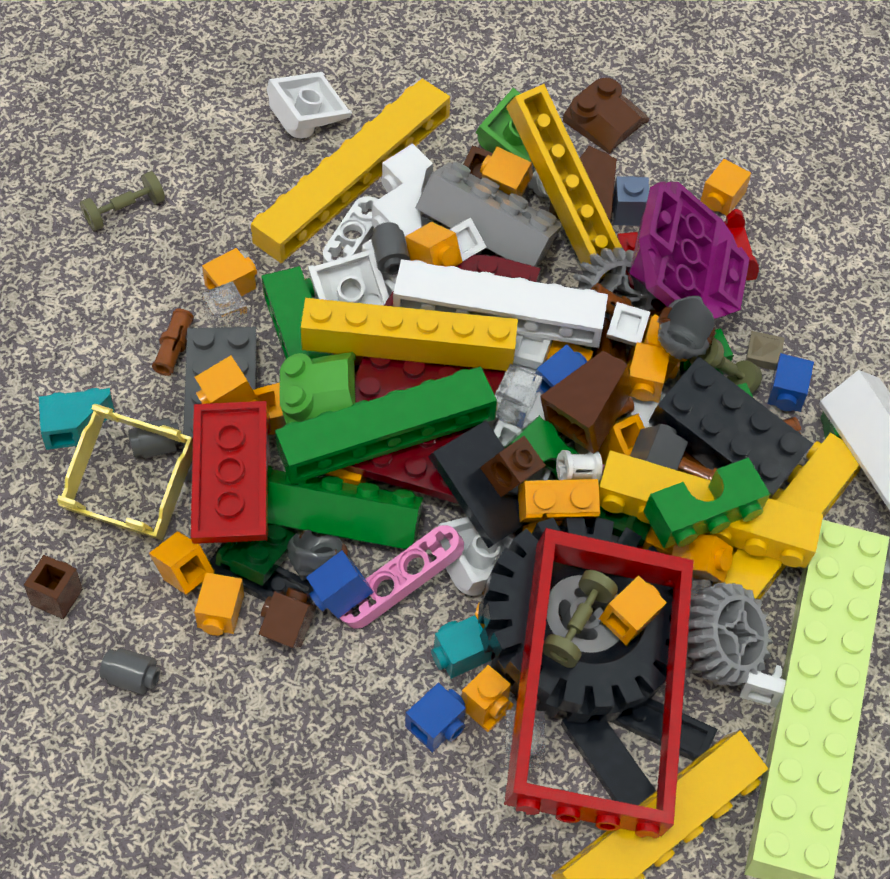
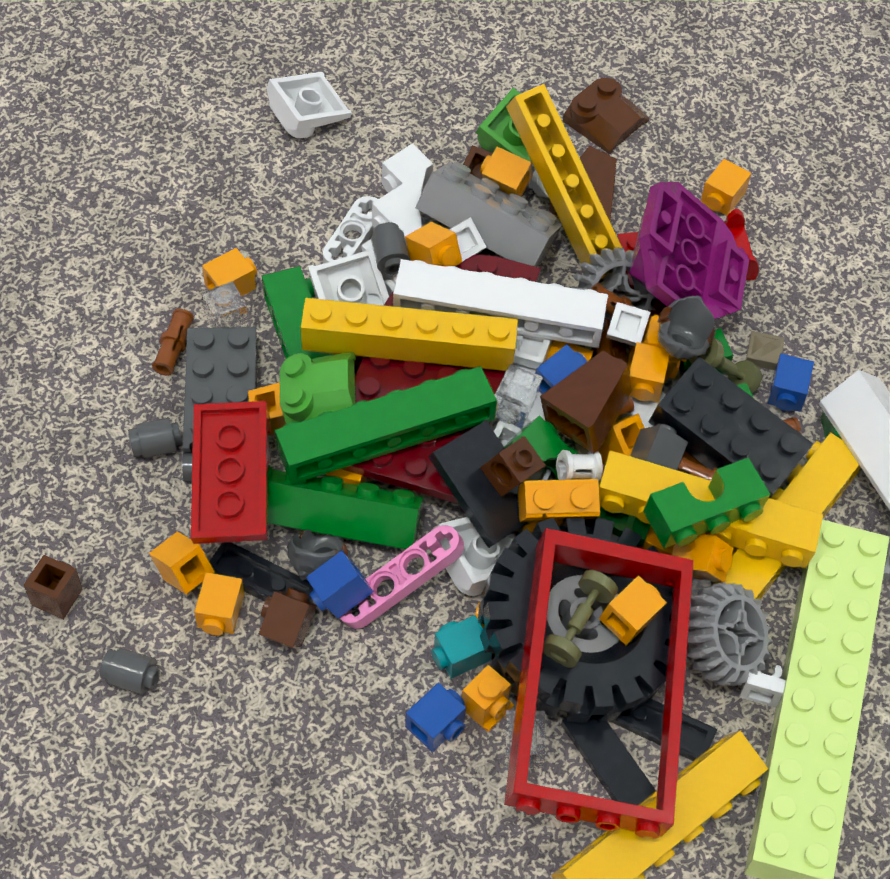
(67, 414): teal slope -> none
(82, 456): light yellow piece -> none
(151, 187): olive wheel -> none
(224, 384): light orange brick -> none
(257, 558): dark green plate -> none
(348, 170): yellow brick -> none
(629, 199): sand blue brick -> none

